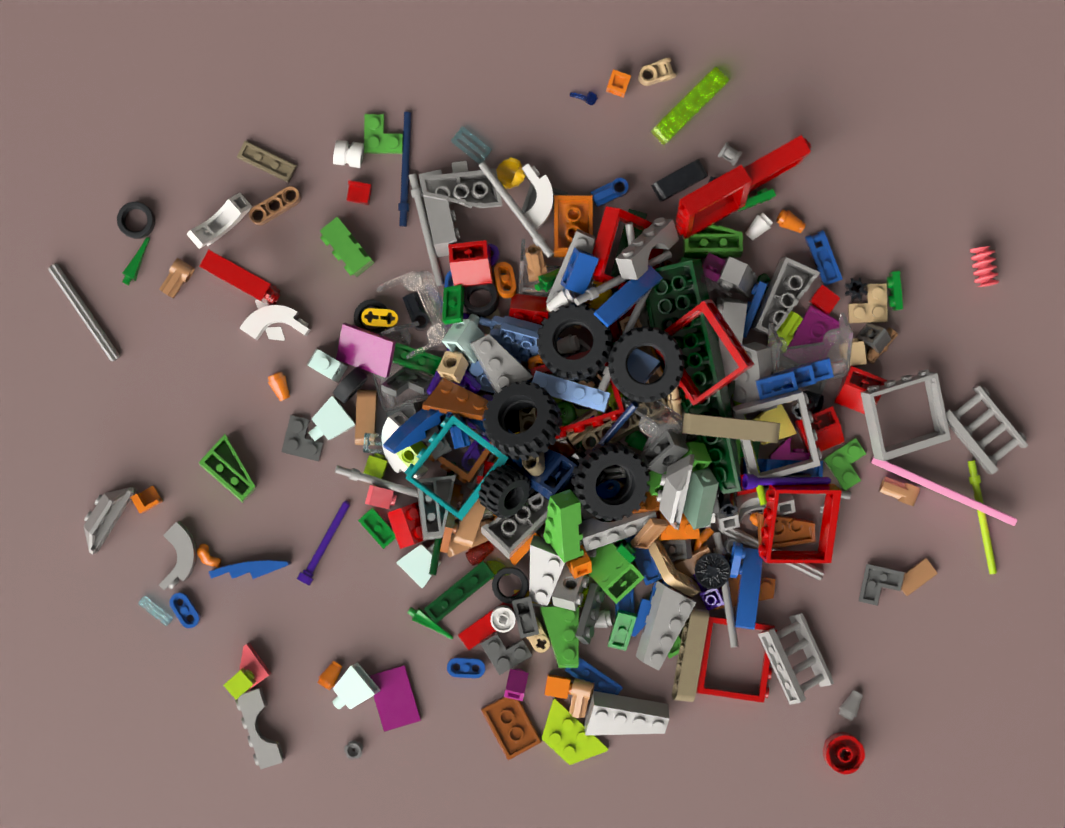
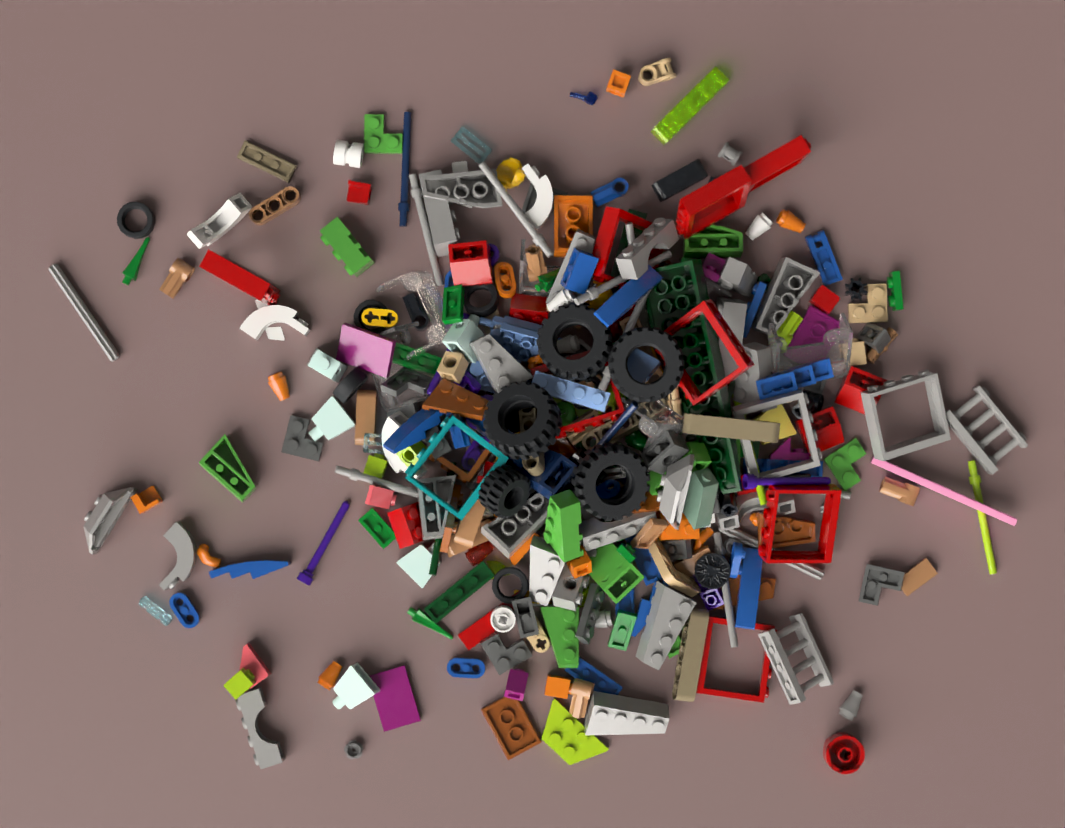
(762, 196): green plate -> none
(984, 266): coral piece -> none

